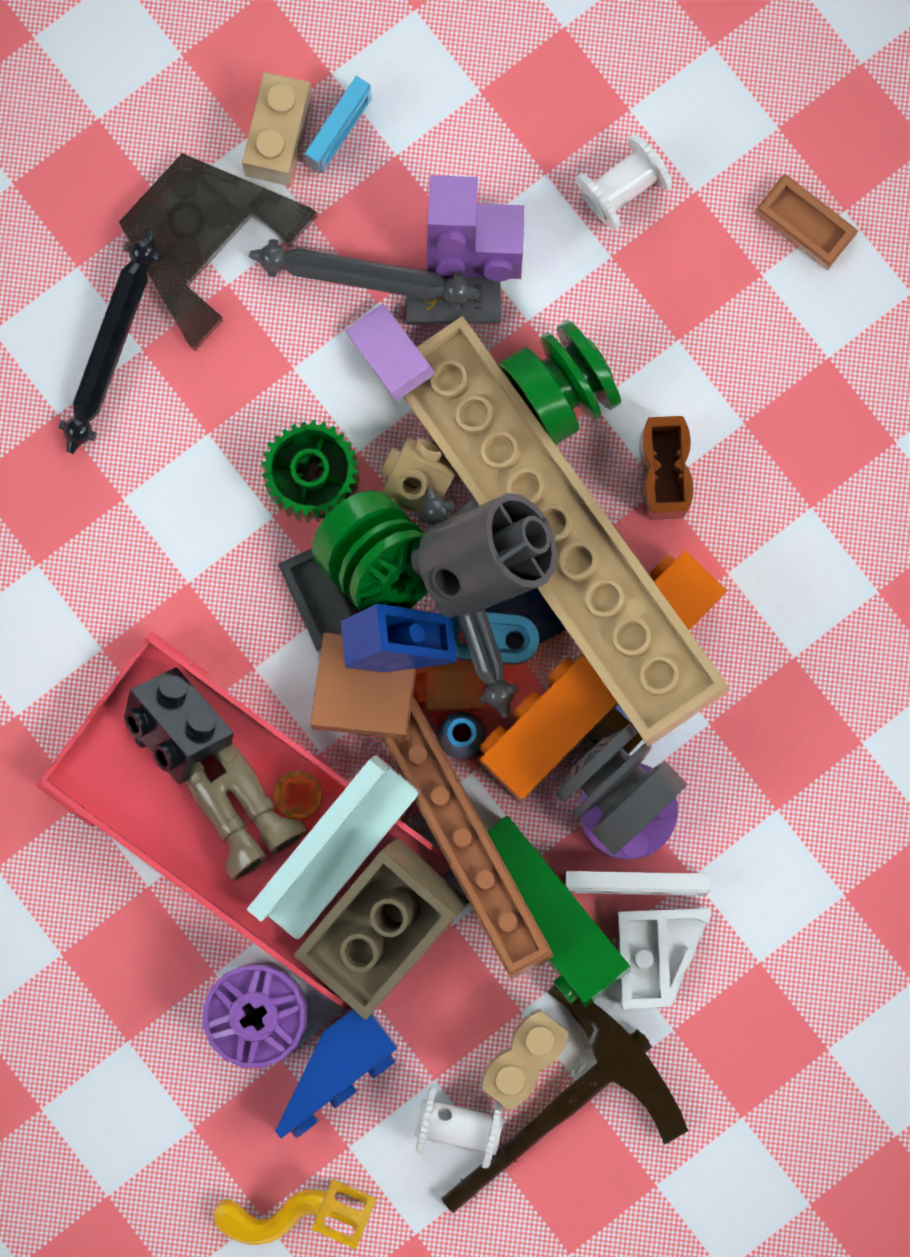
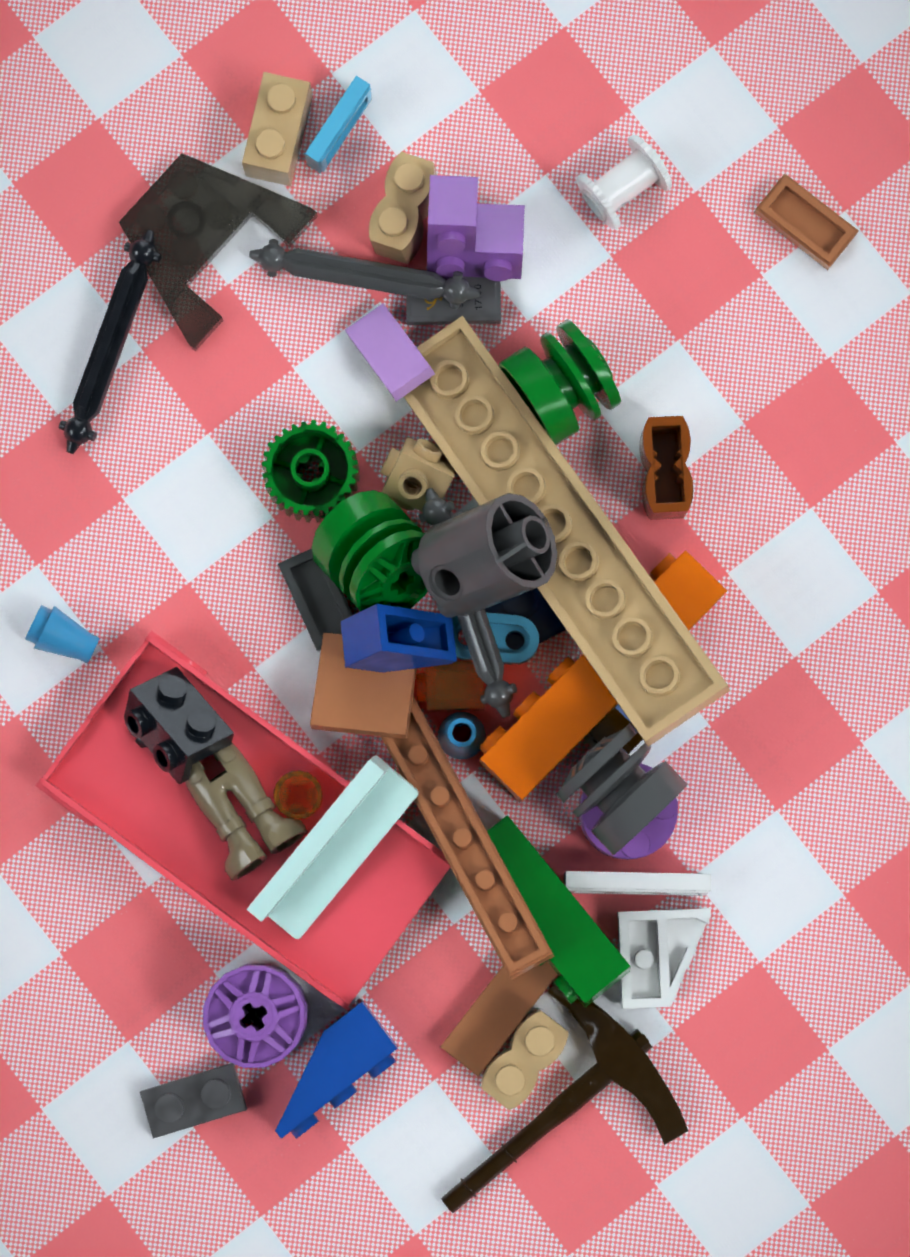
(61, 635): none -> dark azure cone
(193, 1100): none -> flat silver plate
(243, 1228): yellow piece -> none
(381, 927): dark tan slope -> none
(398, 218): none -> tan brick
(459, 1127): white hose -> none
(496, 1016): none -> nougat tile

